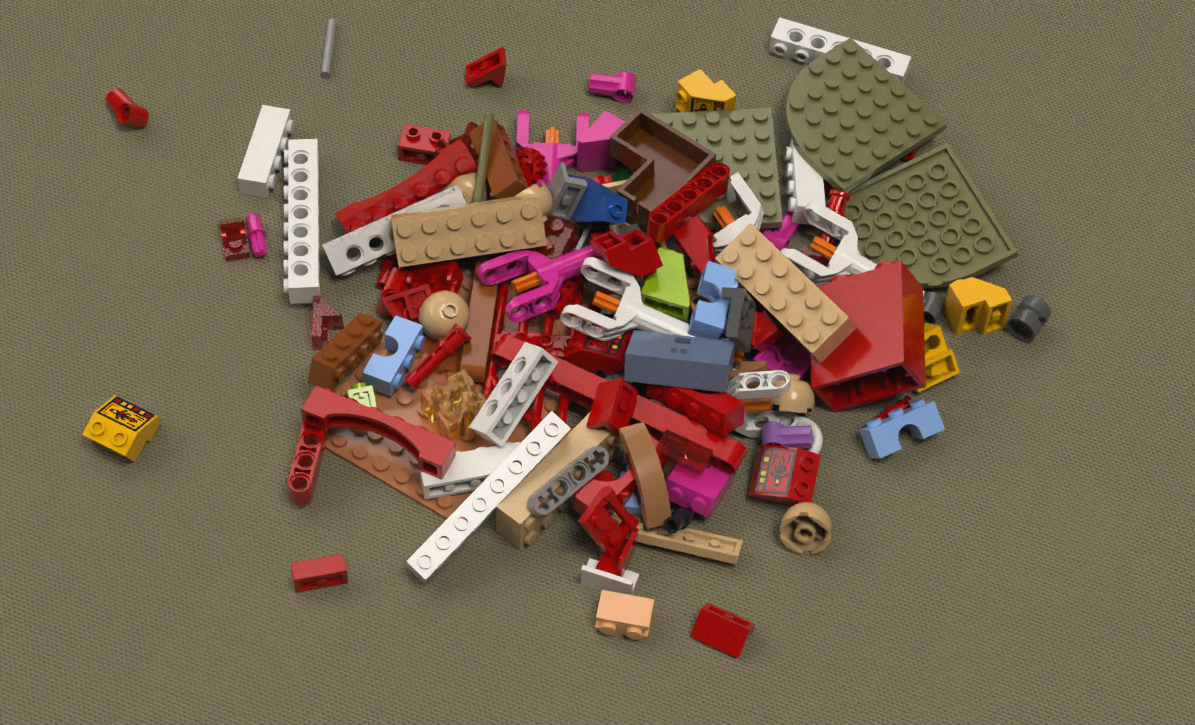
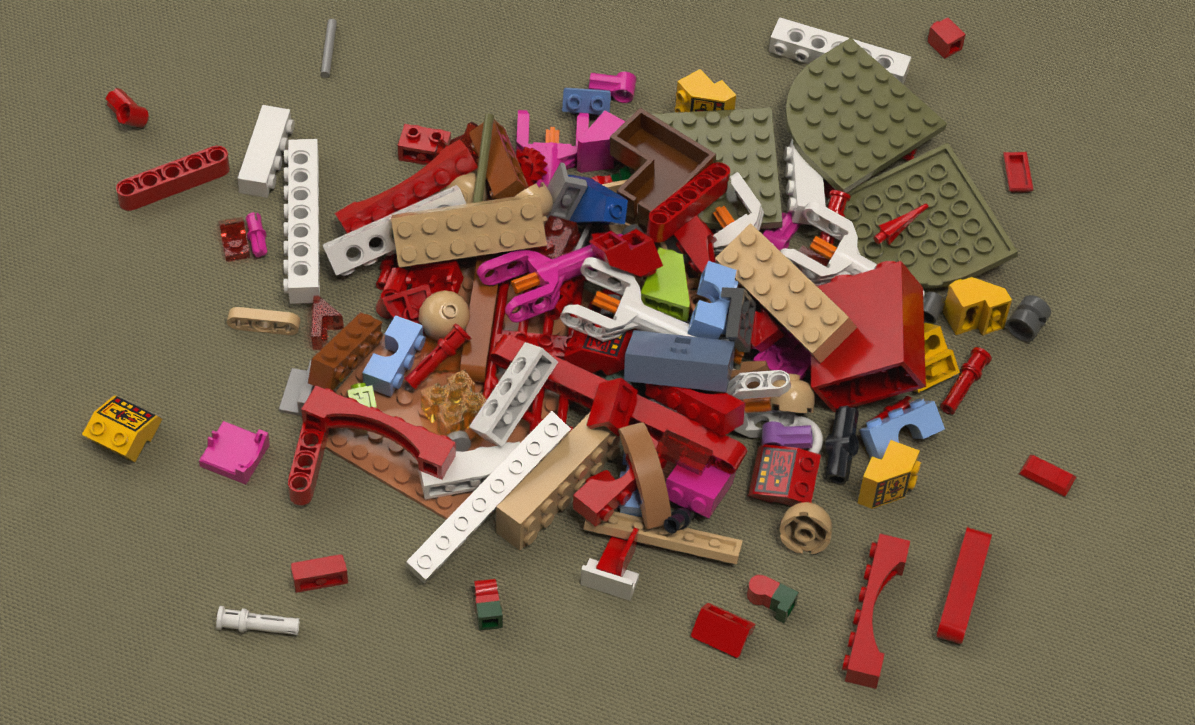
(173, 178): none -> red beam
(234, 452): none -> dark pink piece
(244, 621): none -> white pin
(276, 321): none -> tan beam
(296, 392): none -> light grey panel
(462, 440): none -> light grey tile
(488, 67): red slope -> none
(488, 604): none -> leg
(566, 477): light grey beam -> none
(586, 101): none -> medium blue bracket
(600, 524): red plate -> none
(624, 615): light nougat brick -> none
(772, 595): none -> leg
(842, 445): none -> black piece
(865, 660): none -> red arch
(891, 477): none -> yellow piece
(893, 228): none -> red piece
(946, 37): none -> red brick
(964, 585): none -> red beam
(970, 372): none -> red pin
(1018, 171): none -> red tile
(1047, 475): none -> red tile

